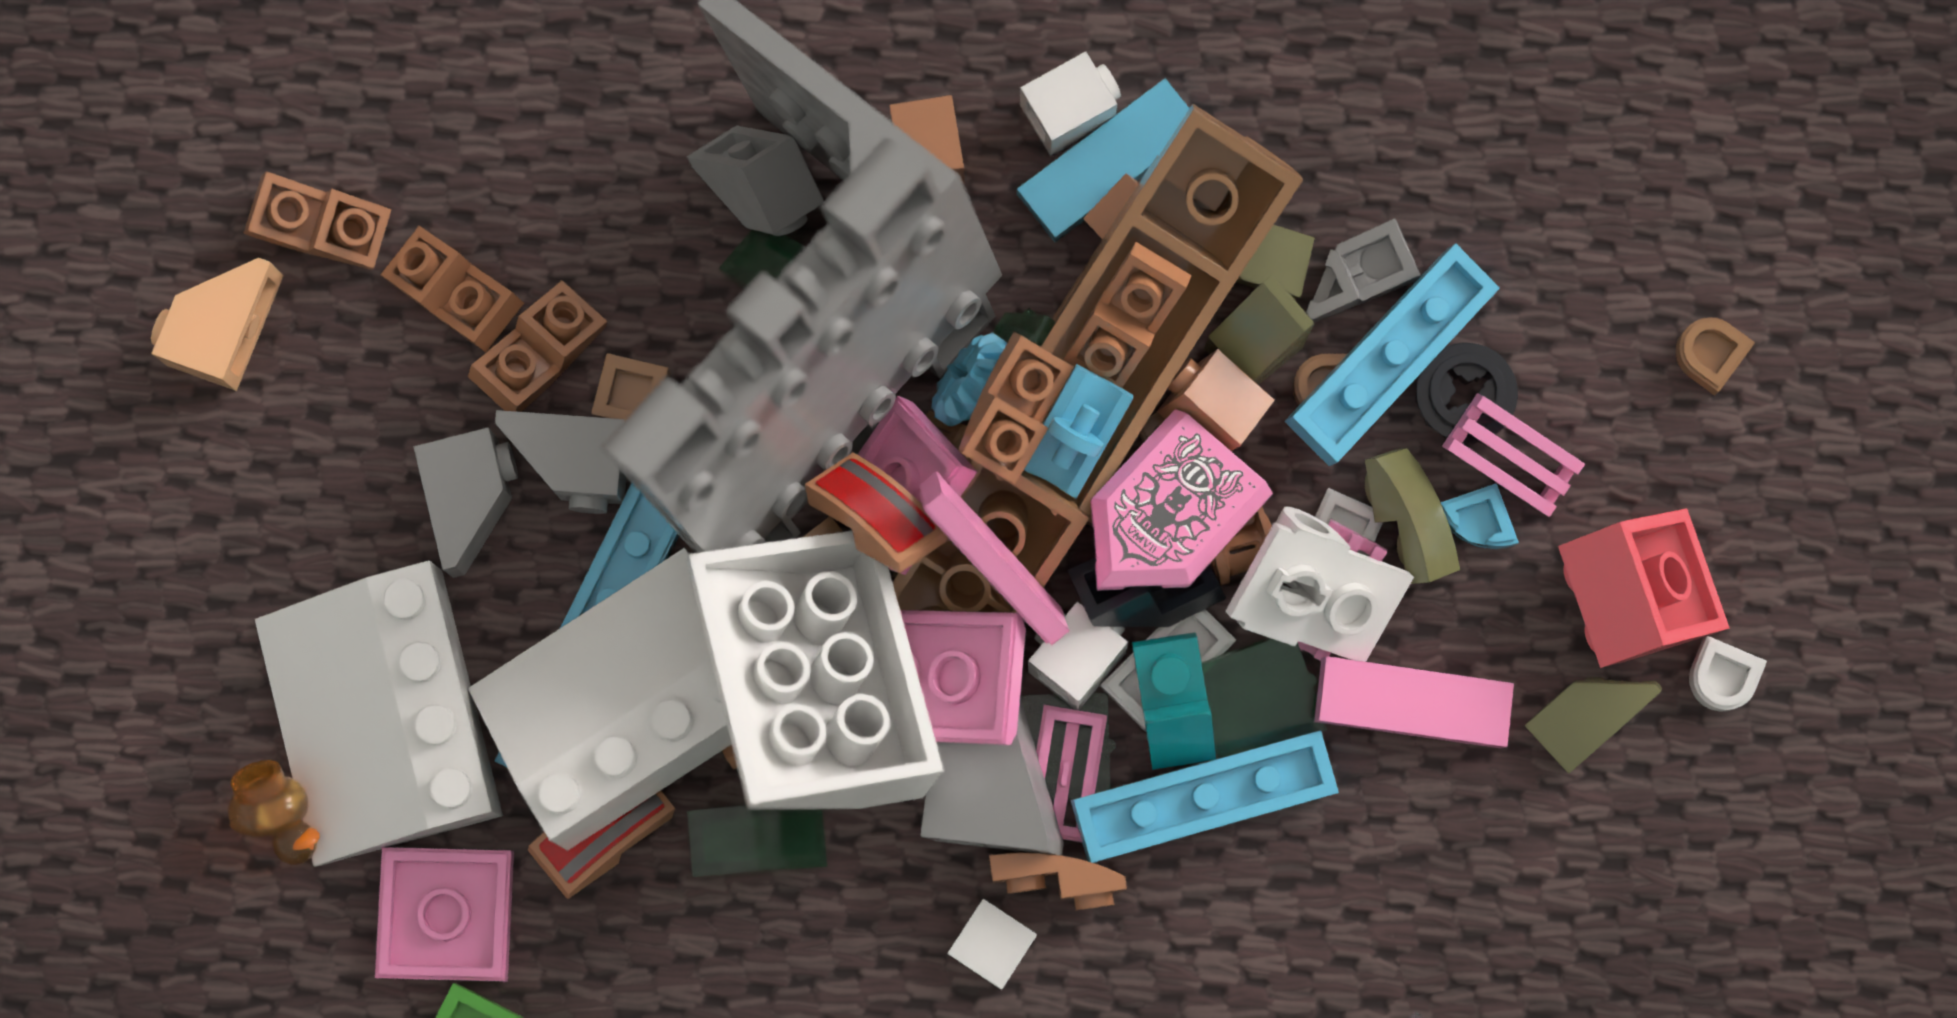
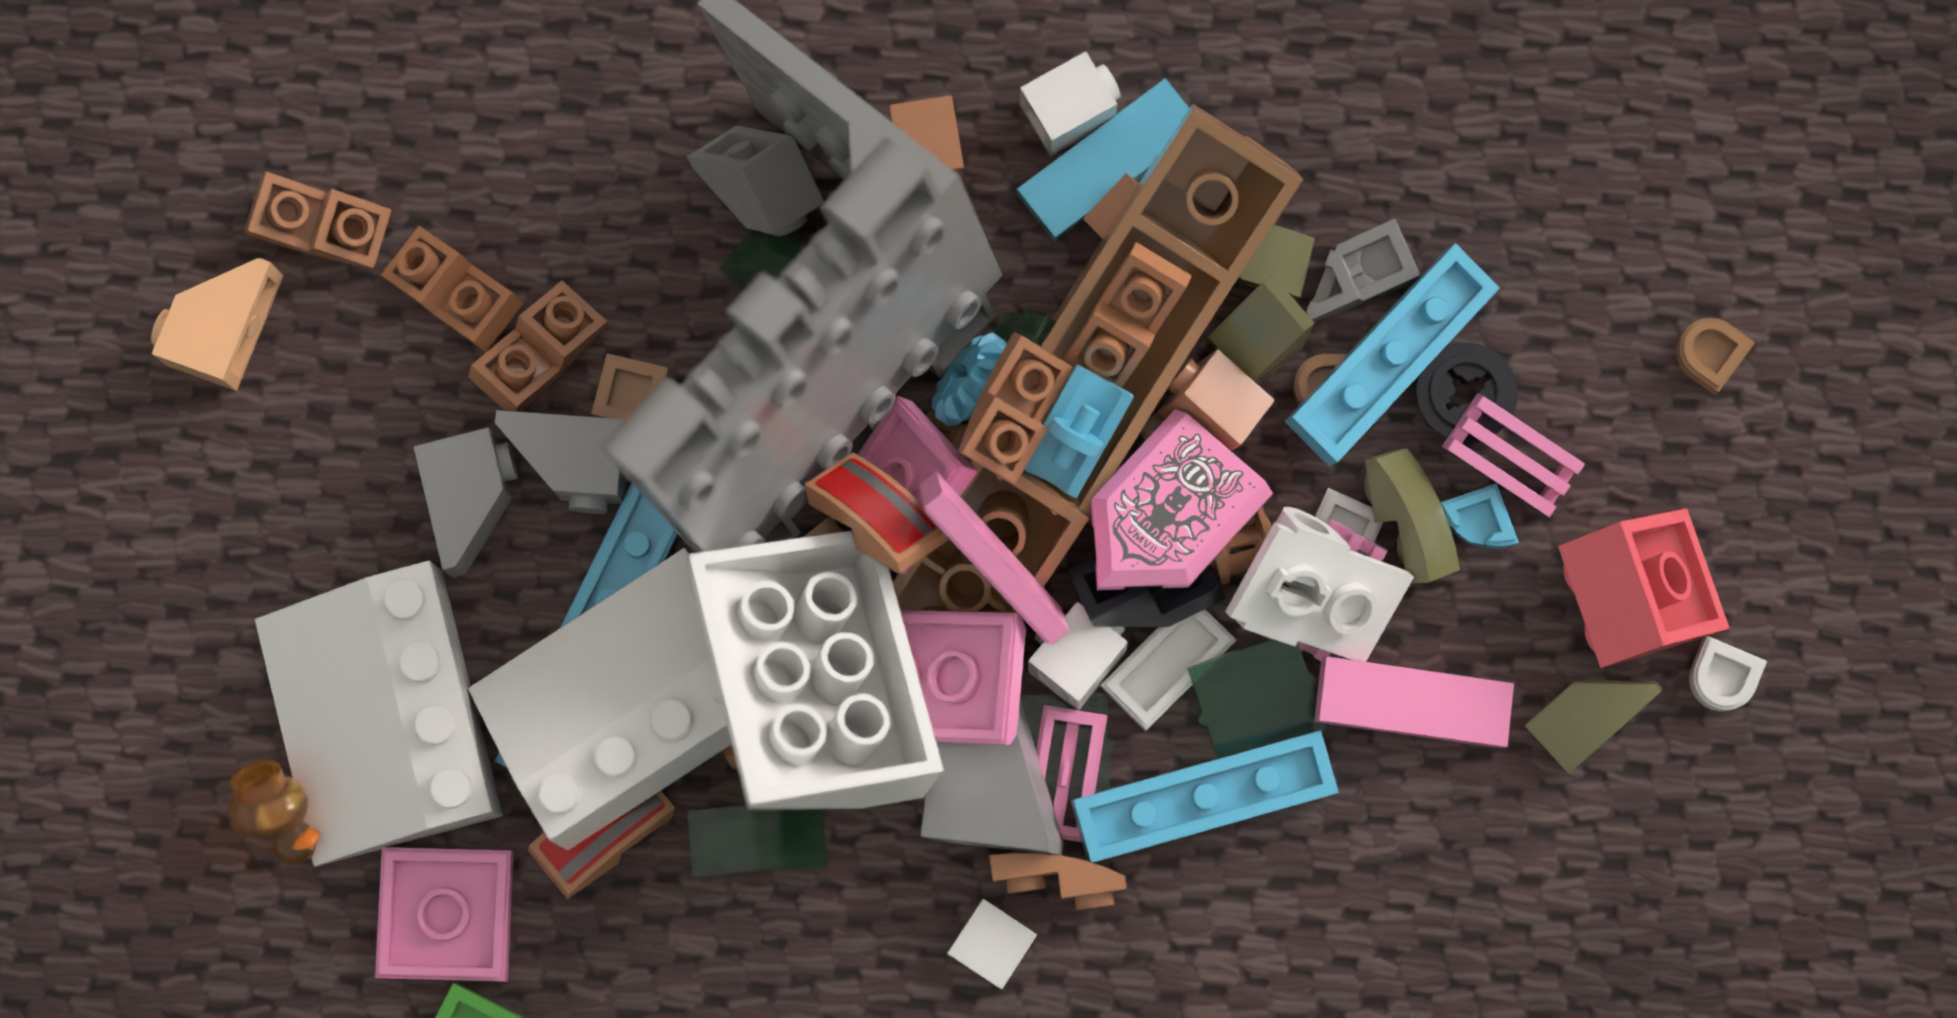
(1174, 700): teal slope -> none

